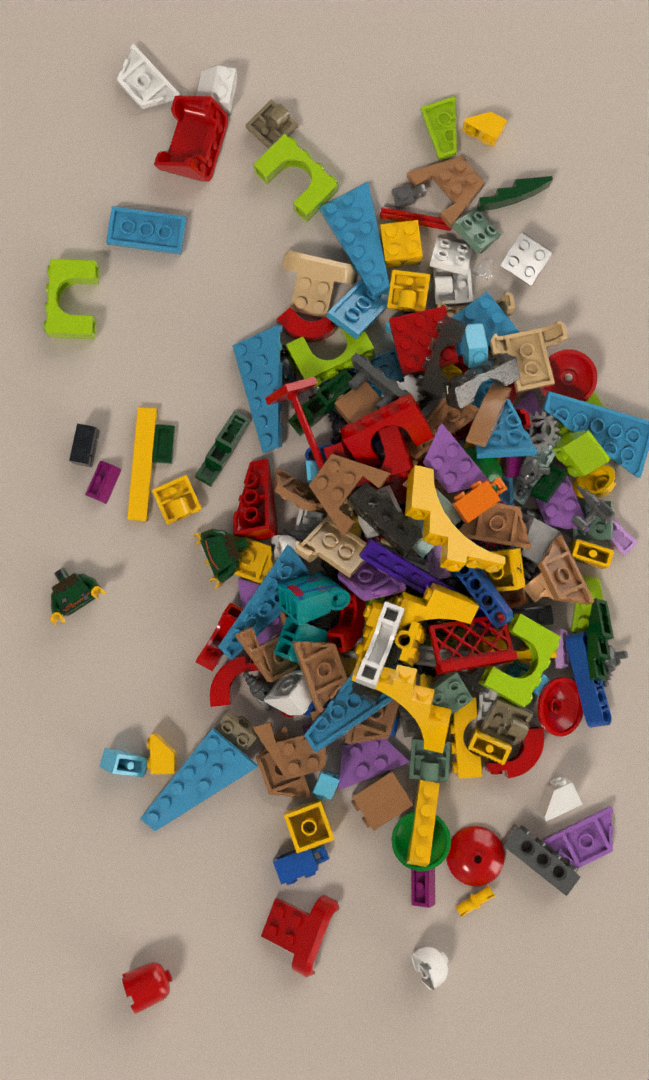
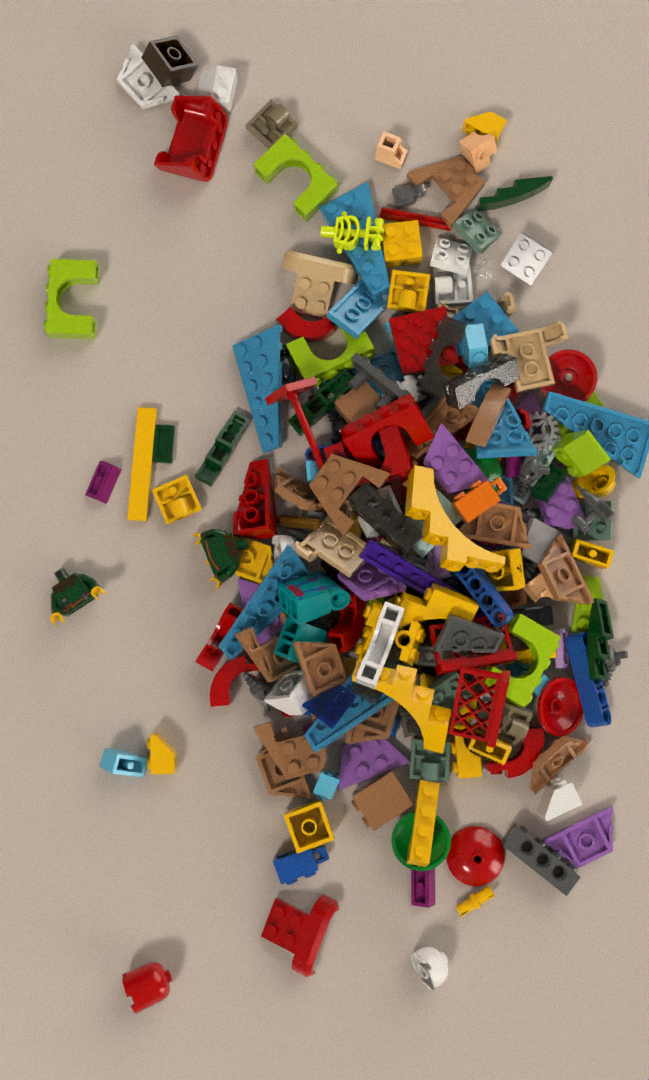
(84, 445): black brick -> none
(146, 230): dark azure plate -> none
(169, 61): none -> dark brown brick
(205, 773): dark azure wing -> none
(237, 731): dark tan plate -> none
(298, 522): none -> pearl gold axle
(330, 705): none -> clear blue wing
(338, 232): none -> neon yellow torso
(390, 150): none -> light nougat brick
(441, 126): lime wing -> none
(465, 635): none -> dark grey wing
(478, 149): none -> light nougat brick
(495, 712): none -> red fence
(554, 760): none -> medium nougat wing
(622, 540): lavender plate -> none

